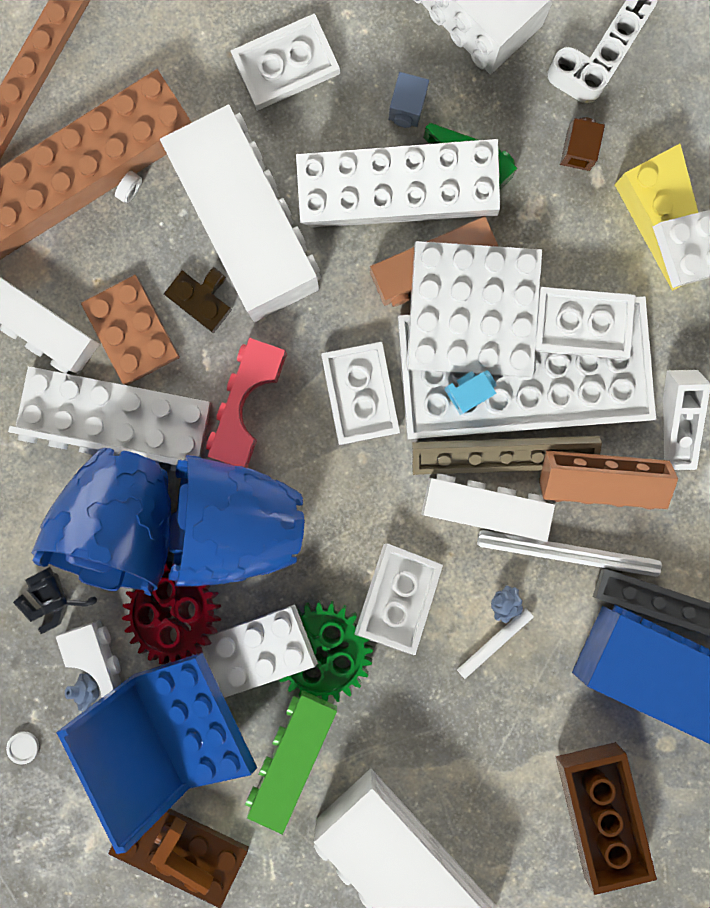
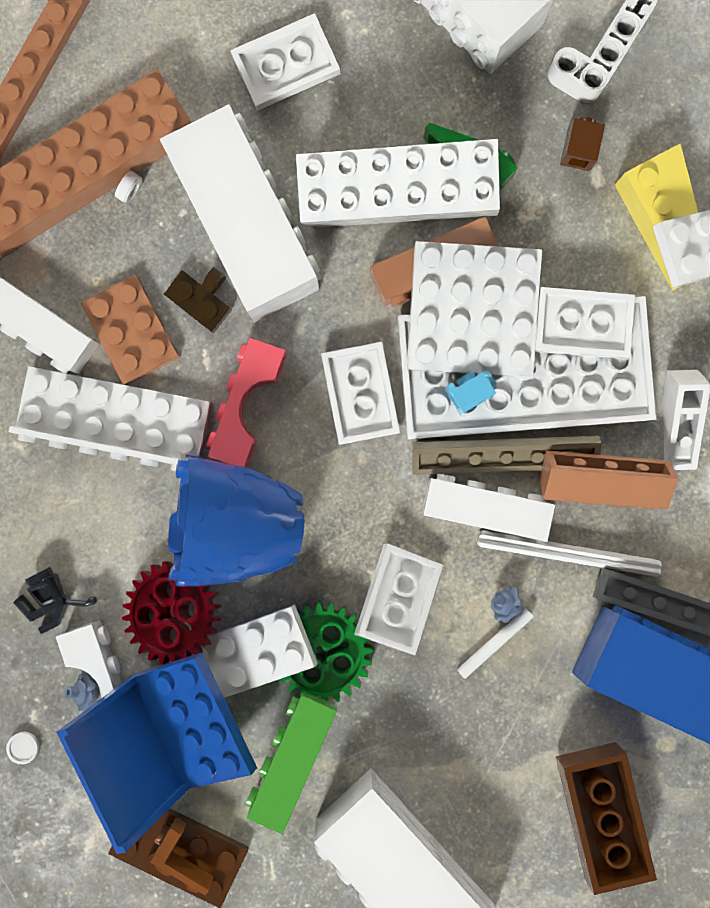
(110, 523): blue piece -> none
(408, 100): sand blue brick -> none

